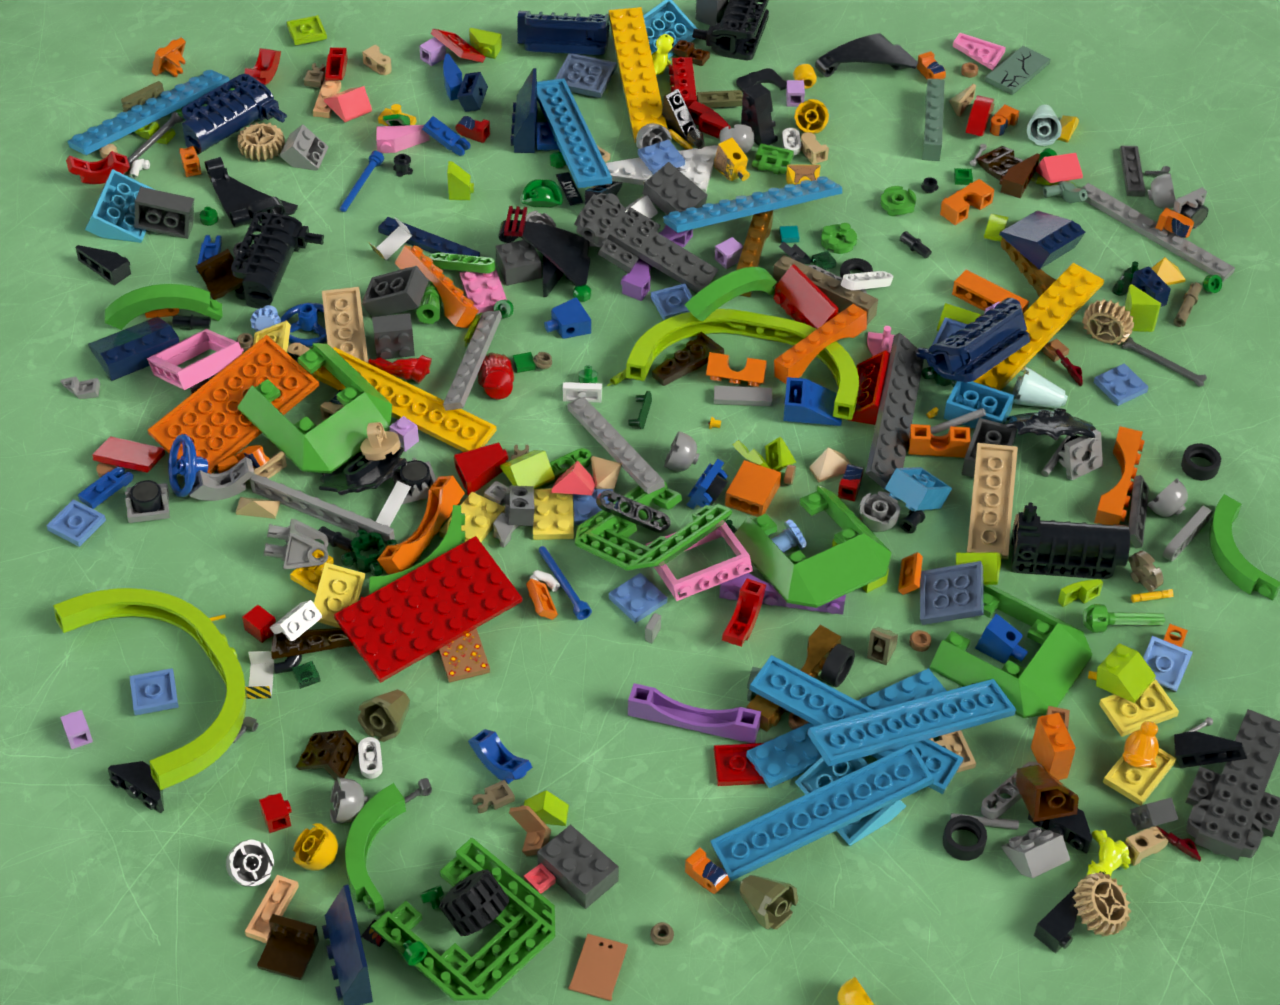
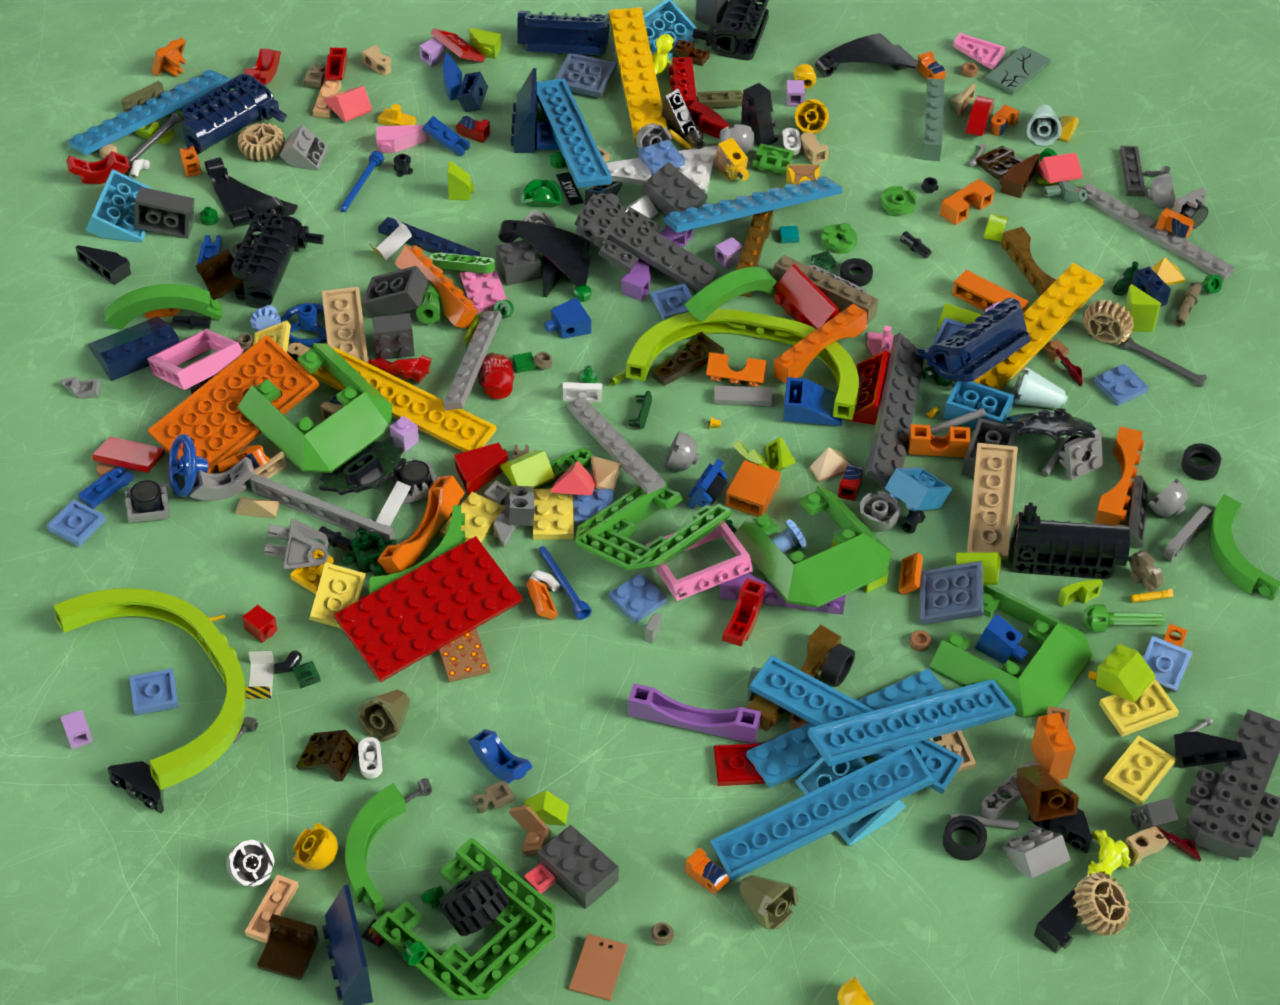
(275, 812): red brick -> none
(297, 620): white bracket -> none
(306, 30): lime plate -> none
(309, 642): dark brown wing -> none
(347, 800): light grey cylinder -> none
(379, 442): tan tile -> none
(396, 120): green slope -> none
(517, 211): dark red tile -> none
(634, 508): black beam -> none
(762, 76): black piece -> none
(789, 474): medium nougat tile -> none
(796, 253): black slope -> none
(867, 280): white beam -> none
(881, 645): dark tan slope -> none
(963, 176): green tile -> none
(1043, 237): dark blue slope -> none
(1142, 746): light orange hair -> none

